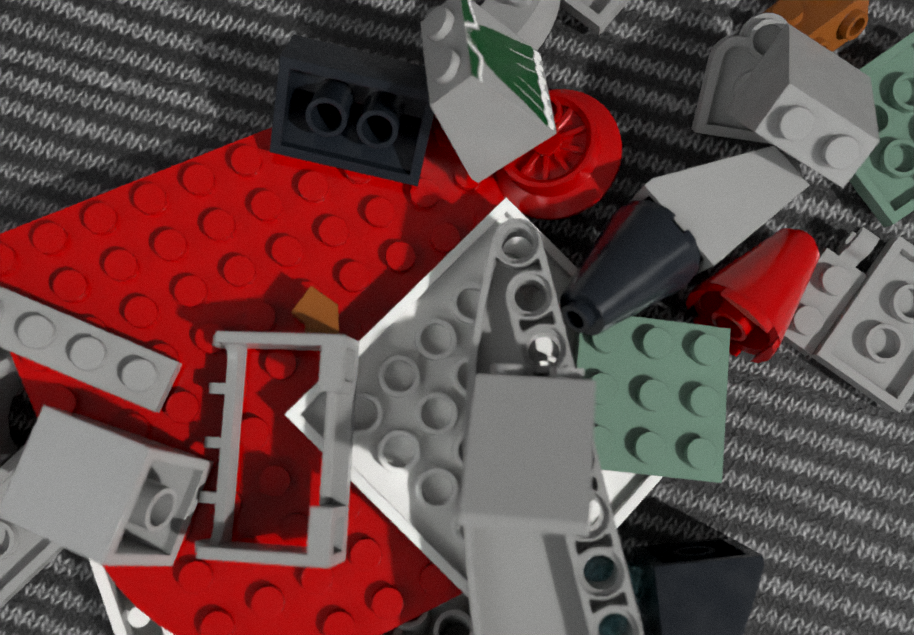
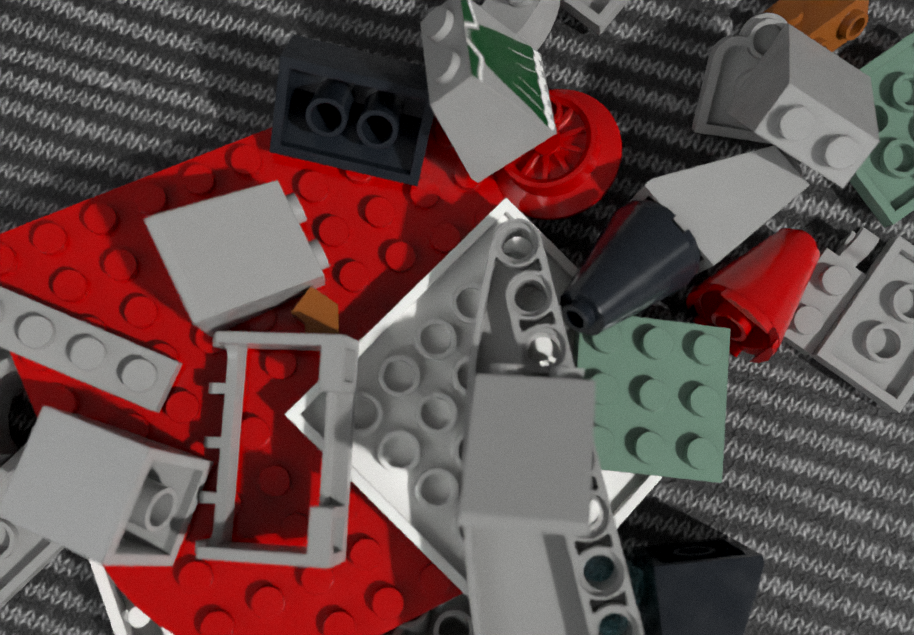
(238, 255): none -> light grey slope

